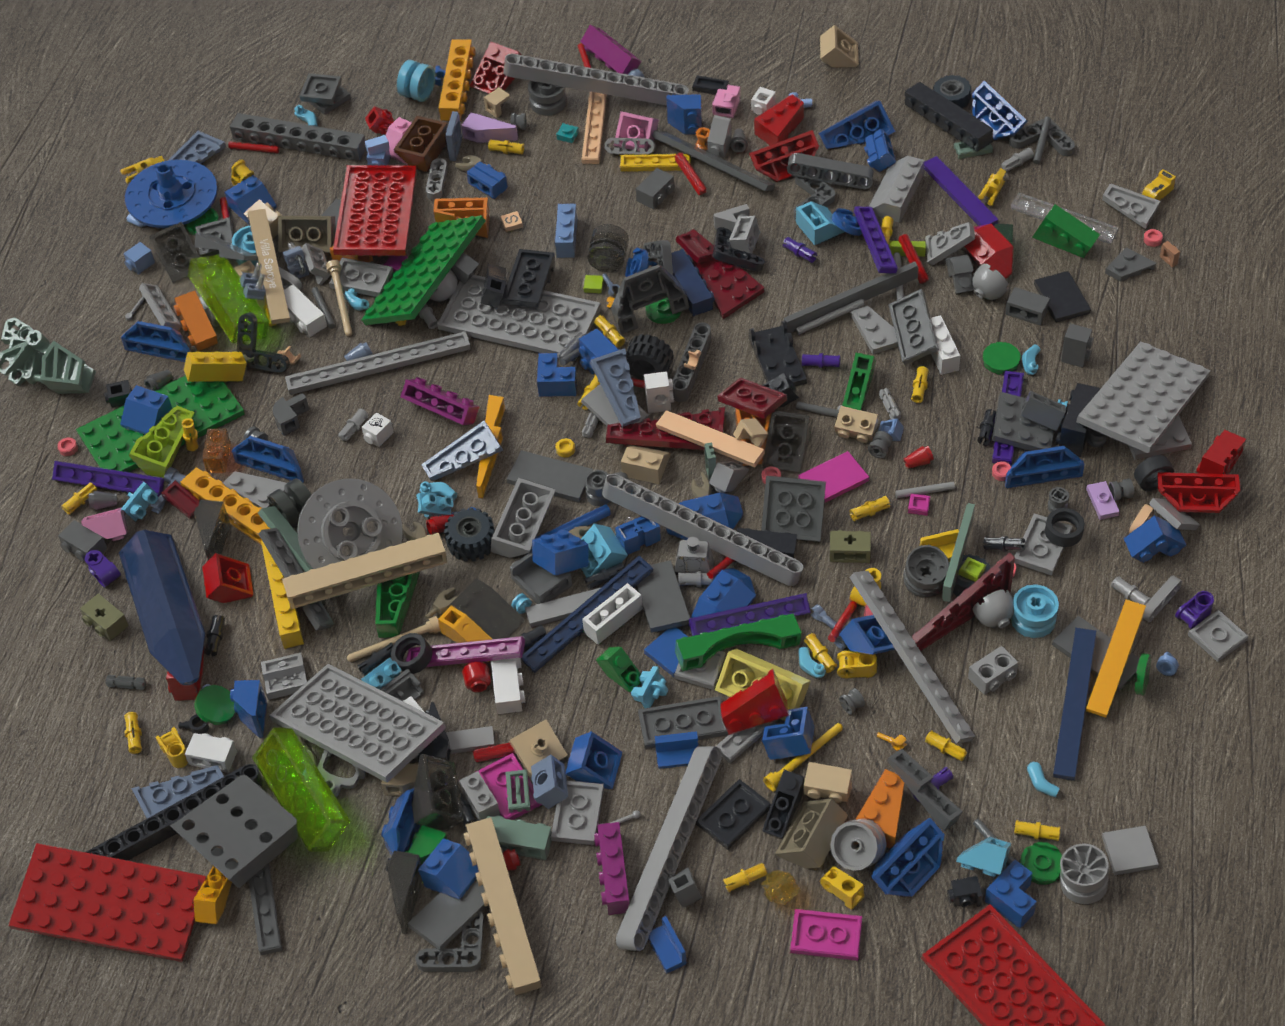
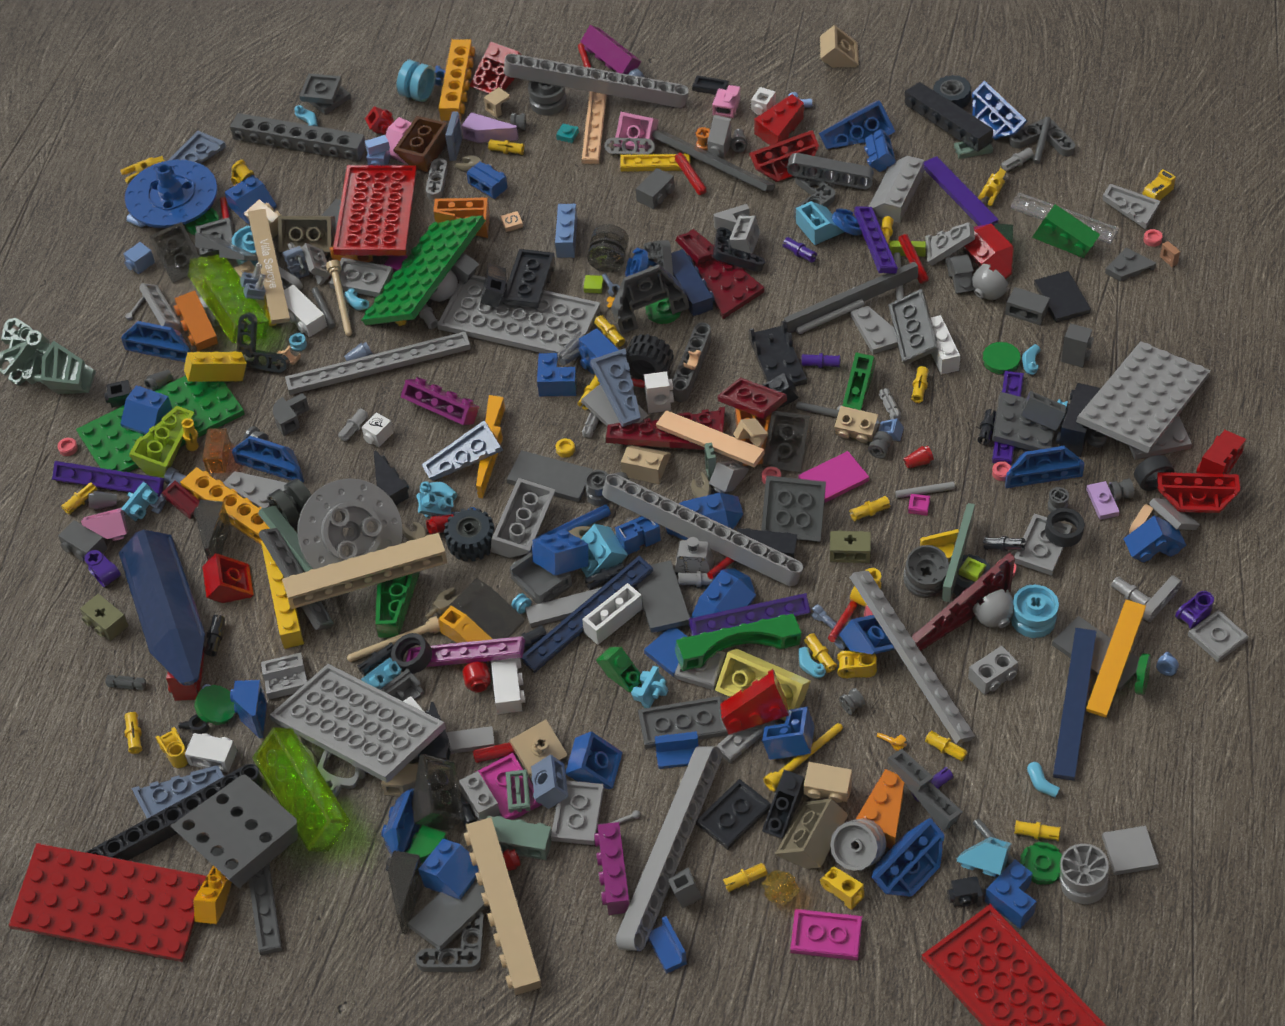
(253, 147): red bar -> none
(294, 339): none -> medium azure bush
(389, 481): none -> black slope
(684, 112): blue slope -> none

